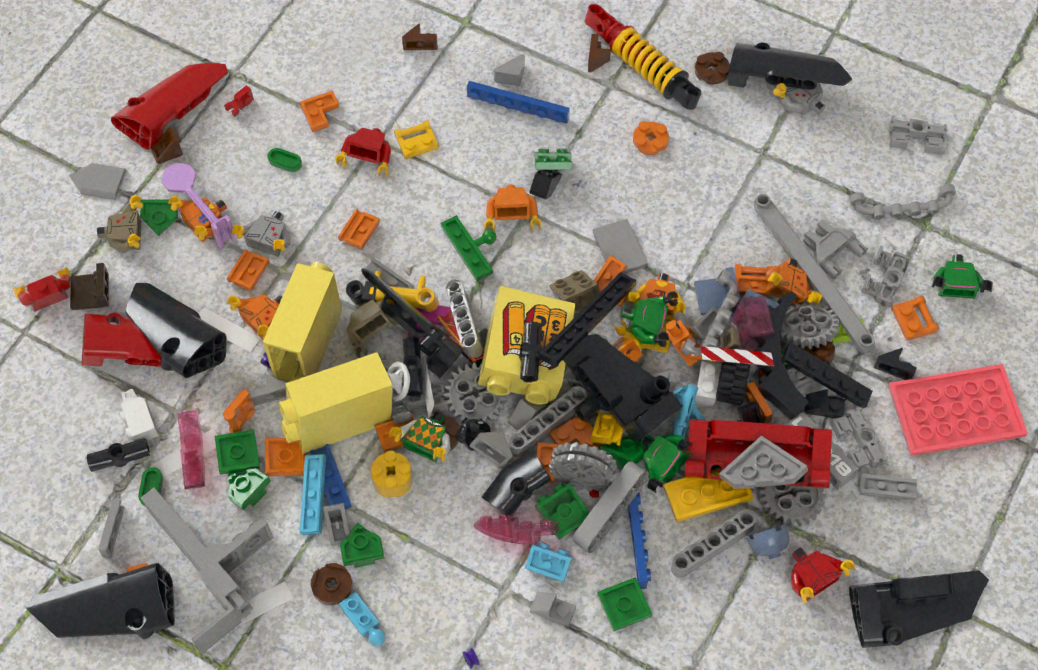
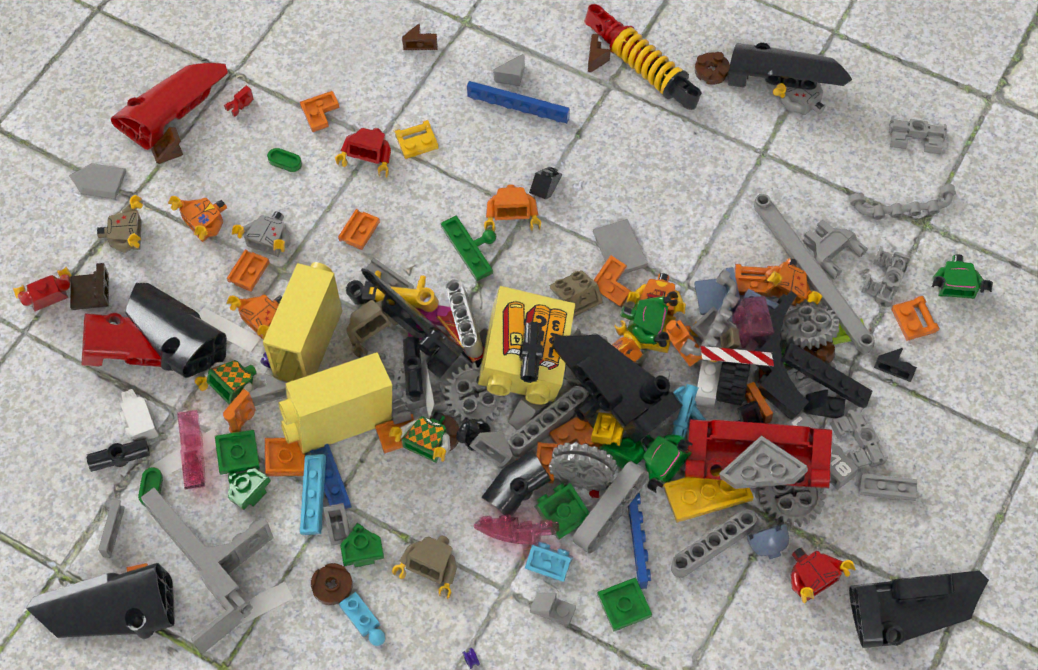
(158, 214): green plate -> none
(181, 179): lavender piece -> none
(227, 379): none -> torso
(391, 474): yellow brick -> none
(396, 380): white piece -> none
(431, 560): none -> dark tan torso
(553, 160): green plate -> none
(586, 320): black plate -> none
(654, 129): orange plate -> none
(957, 410): coral plate -> none

